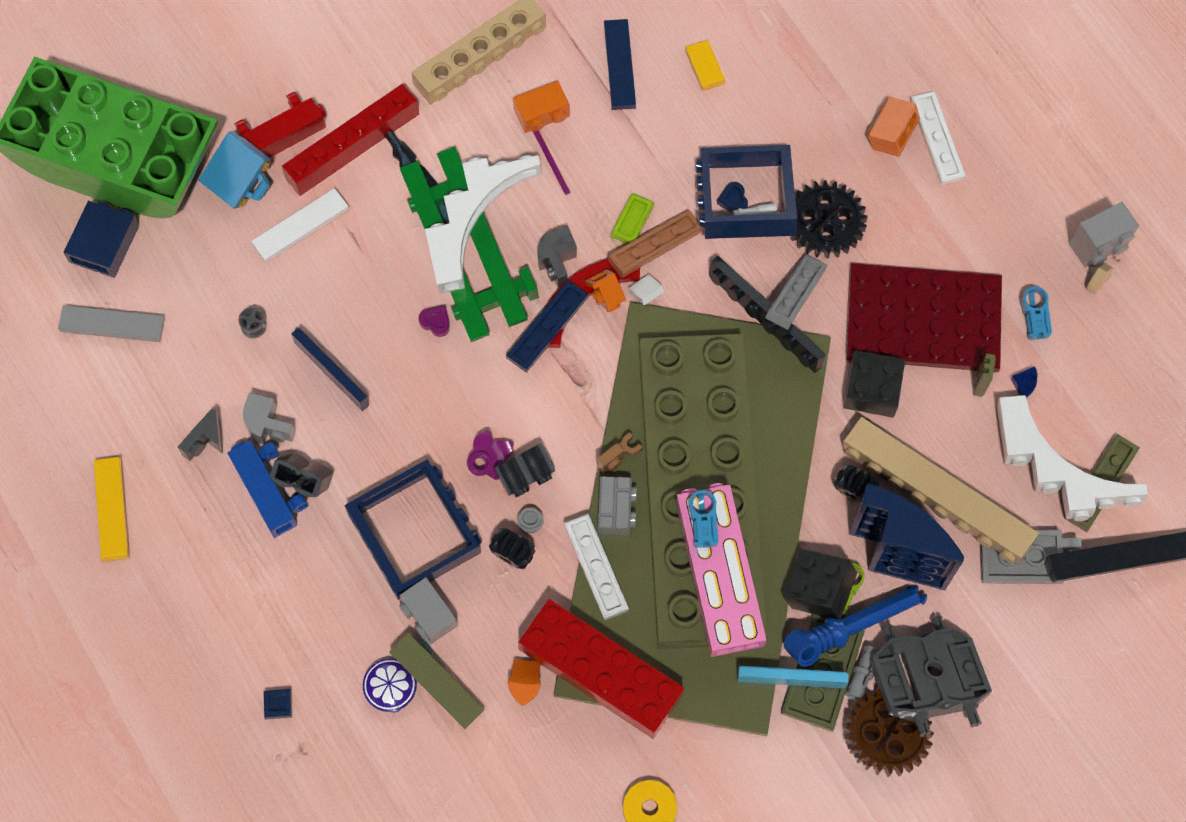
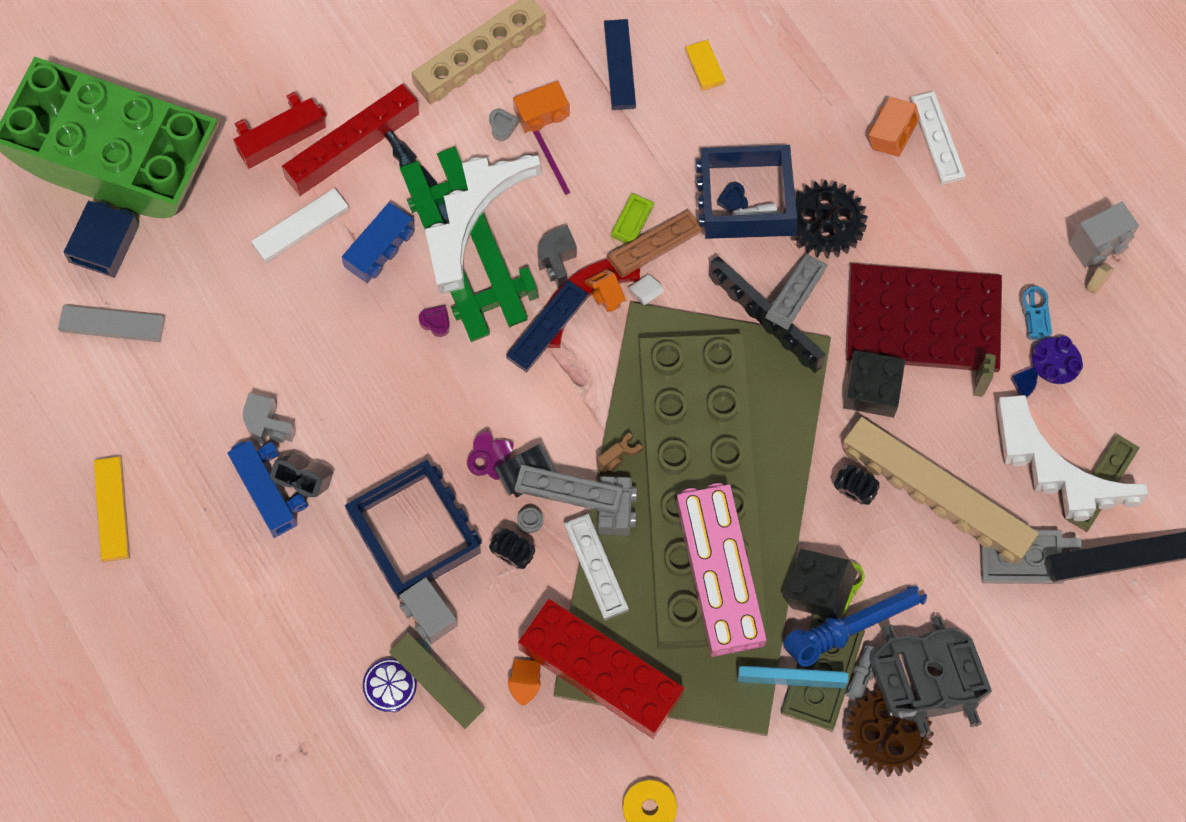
(207, 431): dark grey slope -> none
(236, 170): dark azure piece -> none
(250, 317): flat silver wheel -> none
(277, 704): dark blue tile -> none
(330, 369): dark blue tile -> none
(378, 243): none -> blue brick
(502, 124): none -> light grey tile
(569, 489): none -> light grey tile
(705, 524): dark azure piece -> none
(906, 539): dark blue slope -> none
(1057, 360): none -> dark purple dish

